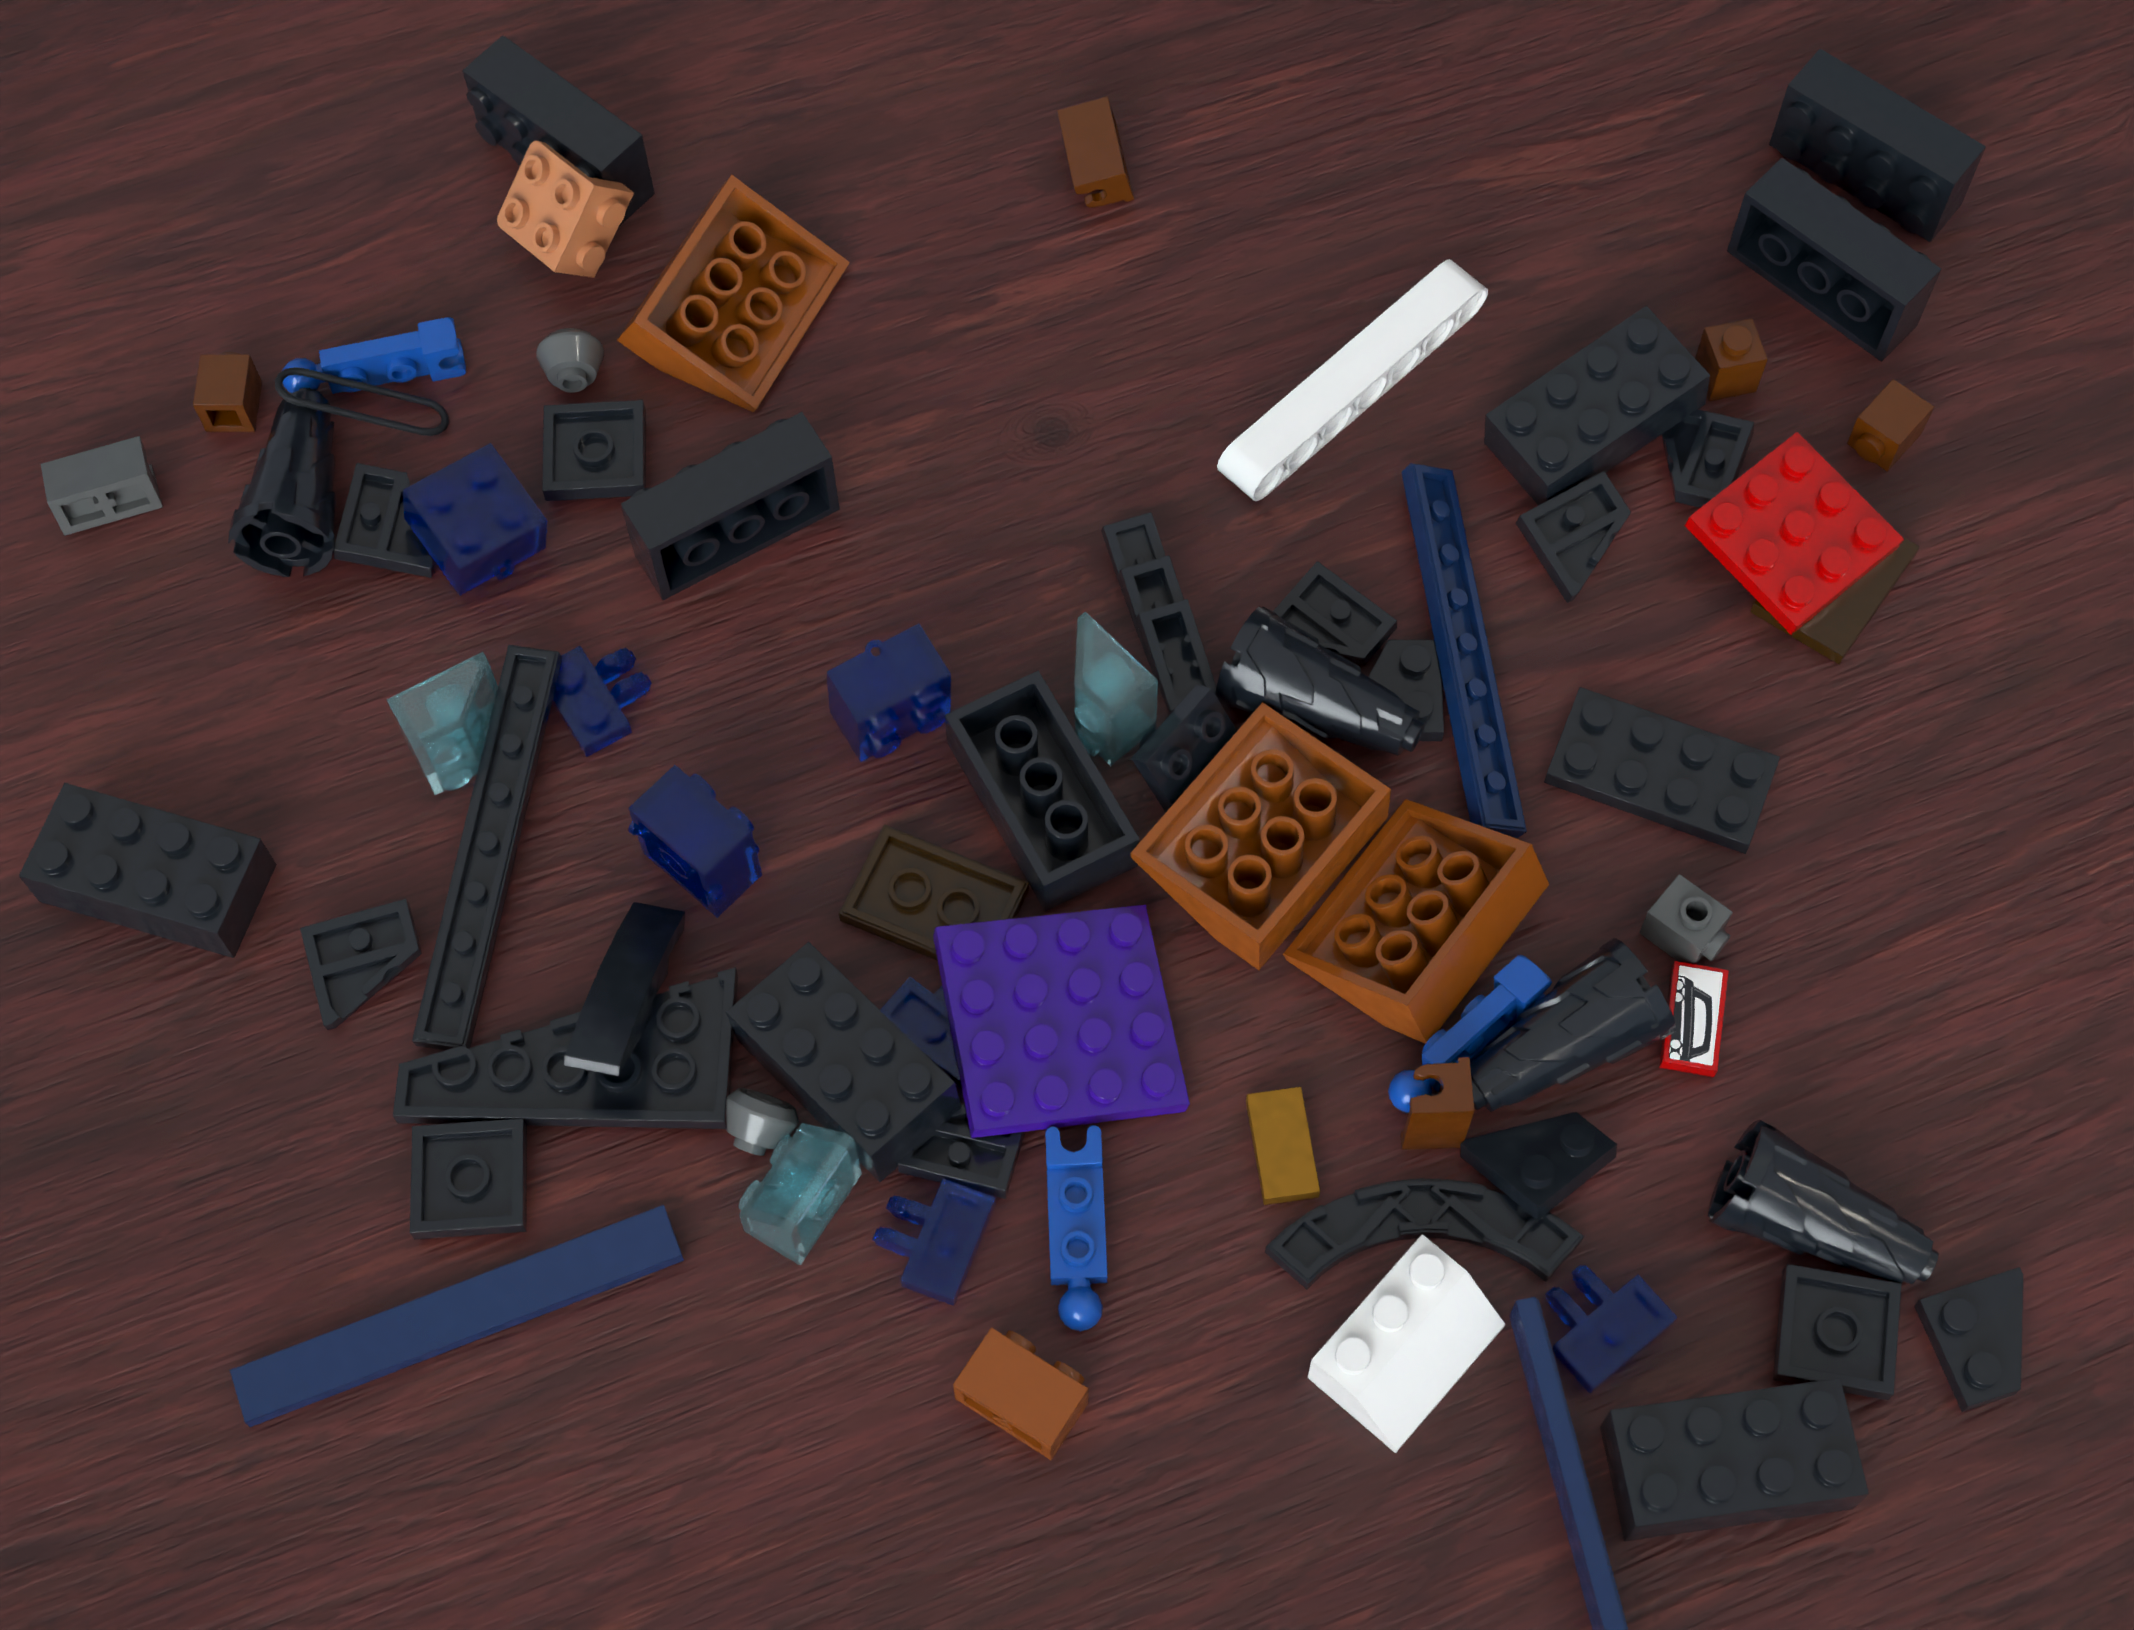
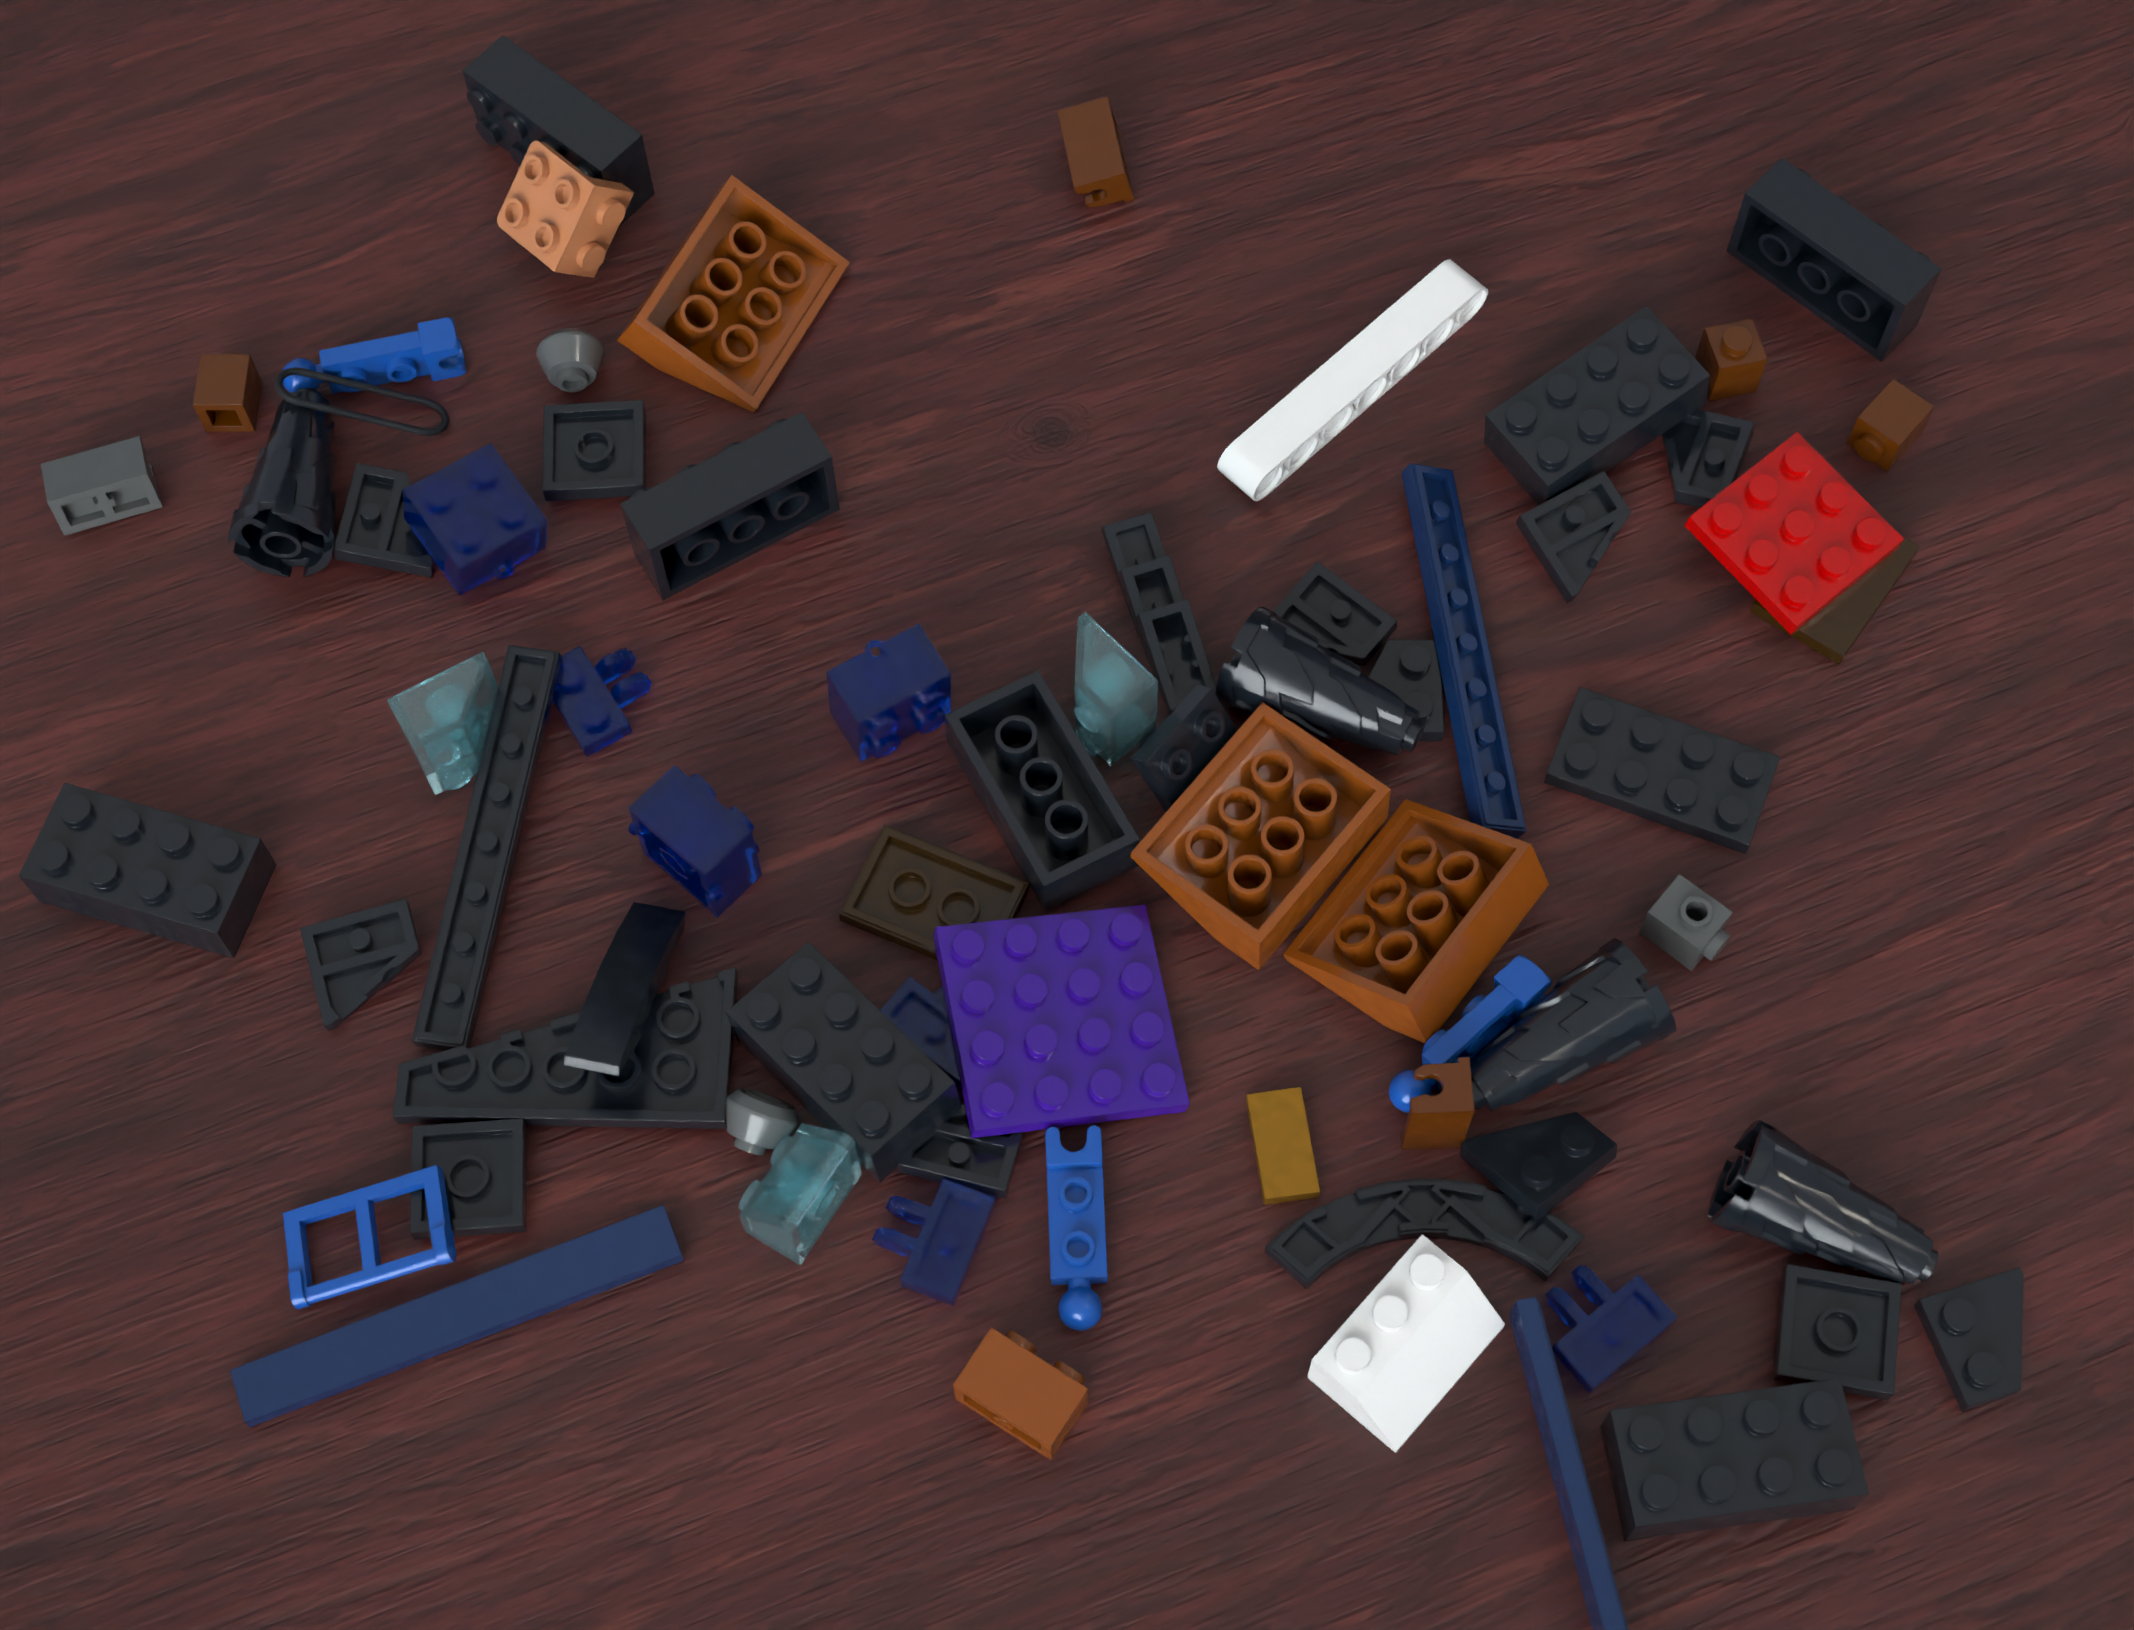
(443, 1249): none -> blue window
(1698, 1007): tile -> none
(1875, 145): black brick -> none

